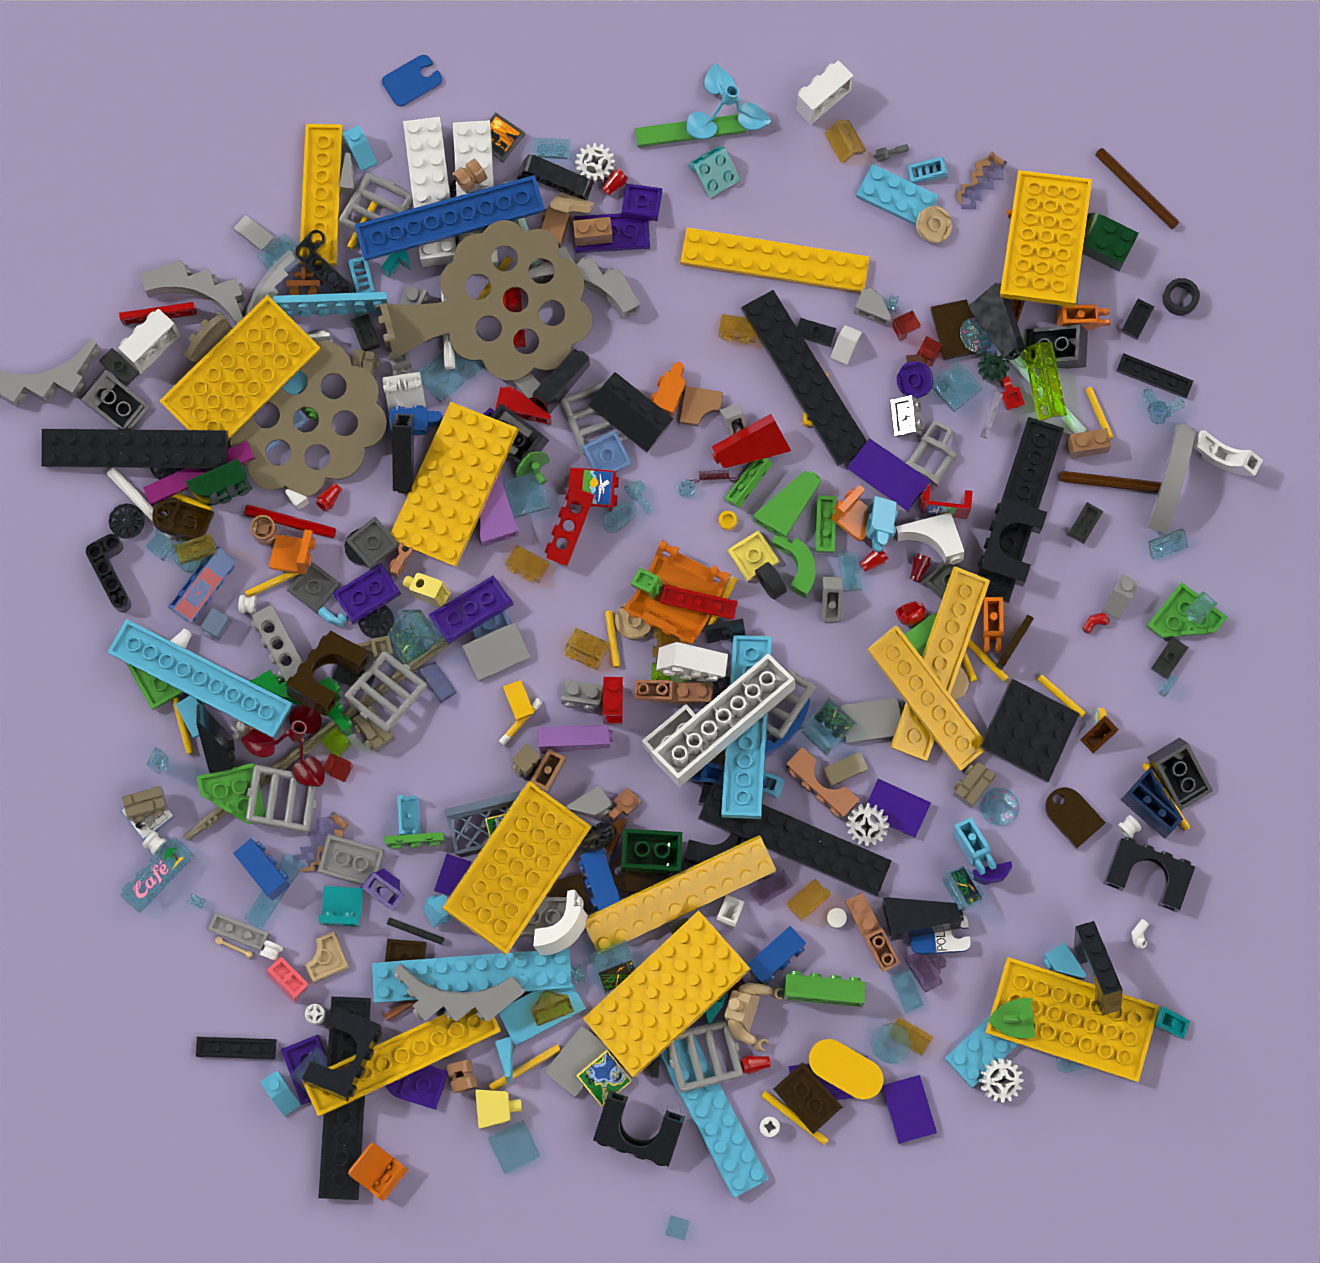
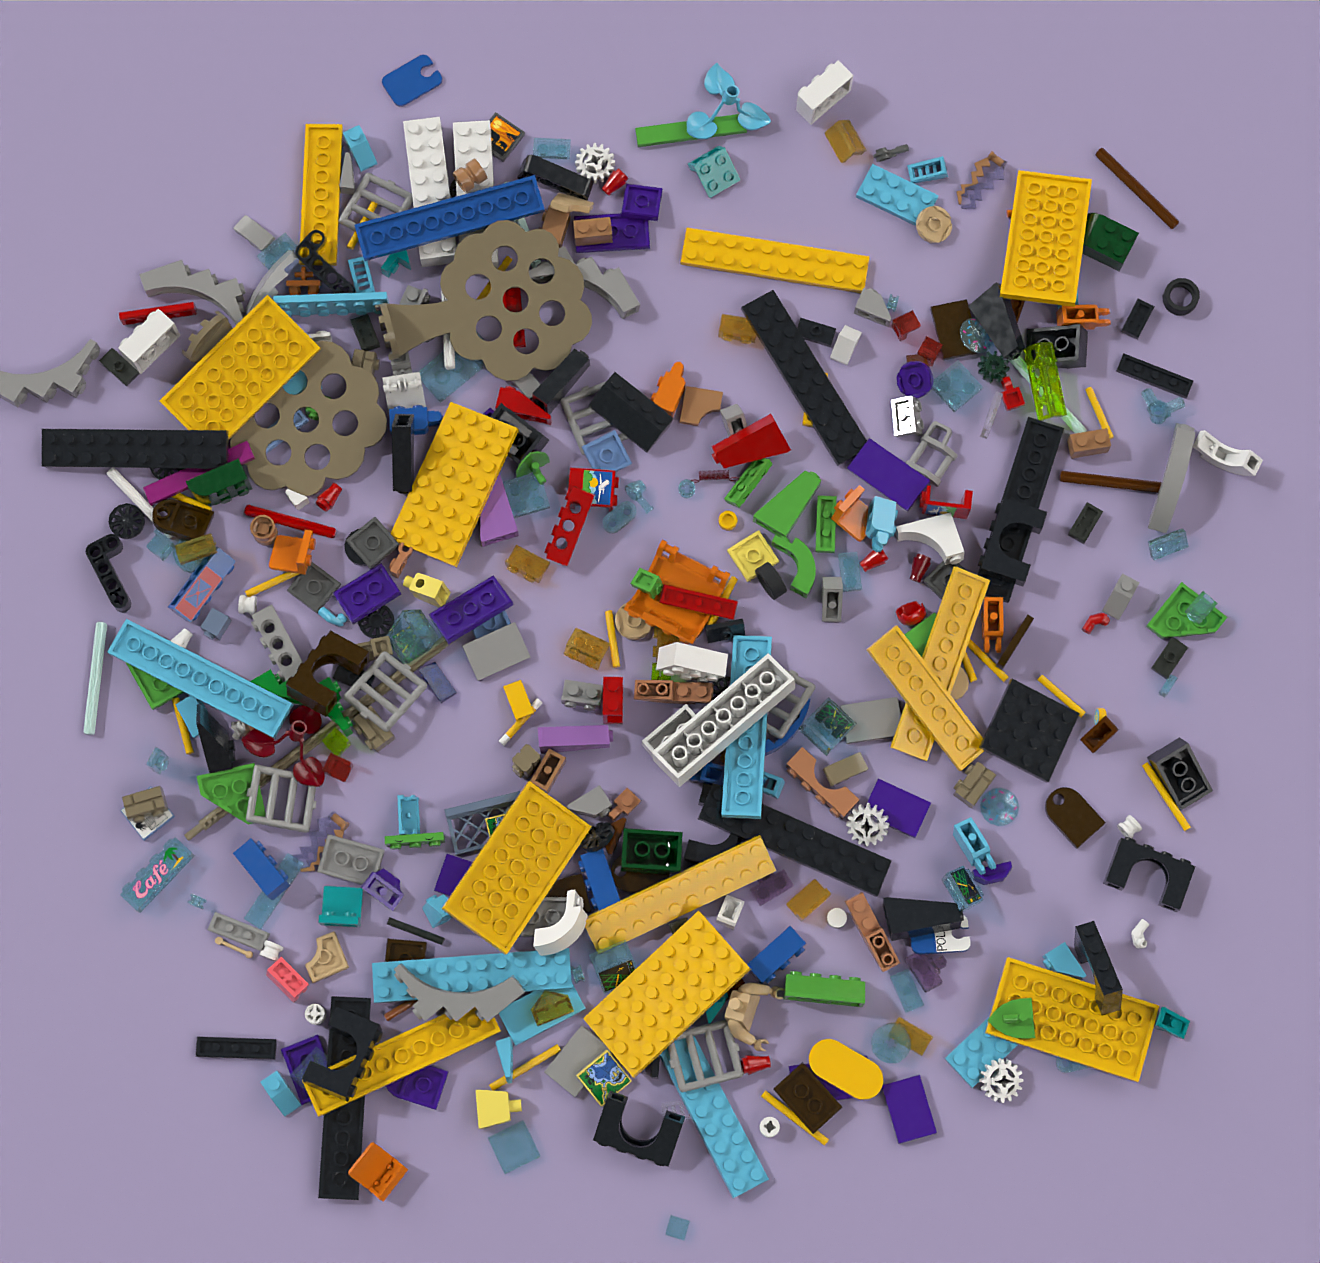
(95, 678): none -> light aqua axle
(114, 401): black slope -> none
(154, 842): white wheel -> none
(464, 1083): medium nougat wheel -> none
(1152, 804): dark blue wedge -> none

